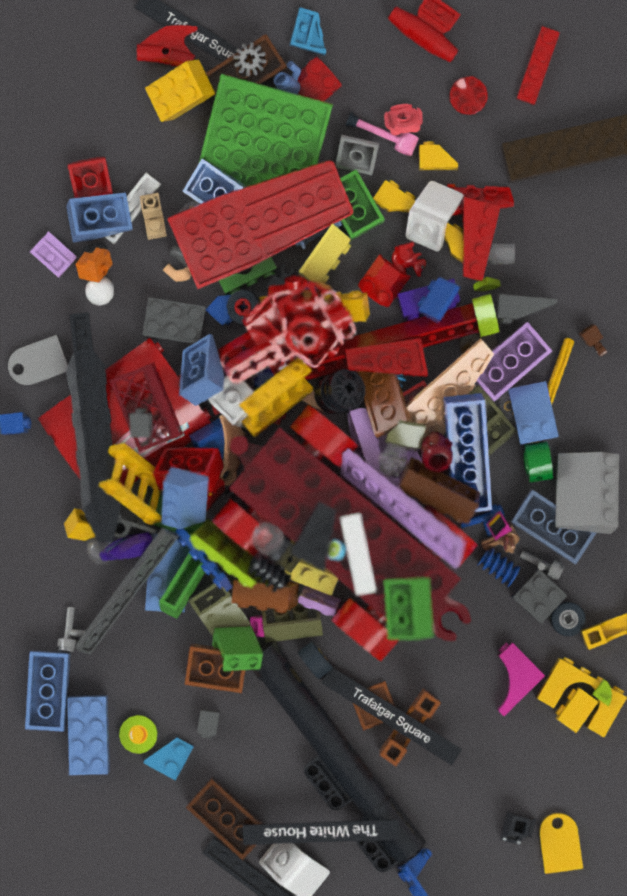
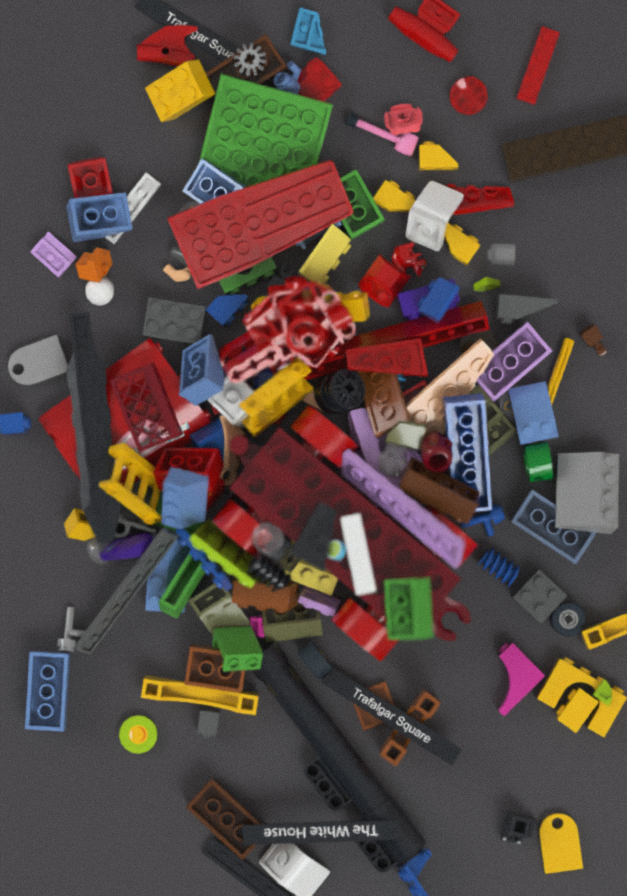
(88, 735): medium blue brick -> none
(141, 423): dark grey brick -> none
(153, 216): tan slope -> none
(170, 758): dark azure wing -> none
(175, 690): none -> yellow arch
(237, 300): black bush -> none
(357, 154): light grey slope -> none
(478, 232): red wing -> none
(485, 315): lime slope -> none
(498, 526): slope -> none
(508, 540): medium nougat axle -> none
(555, 569): light grey piece -> none

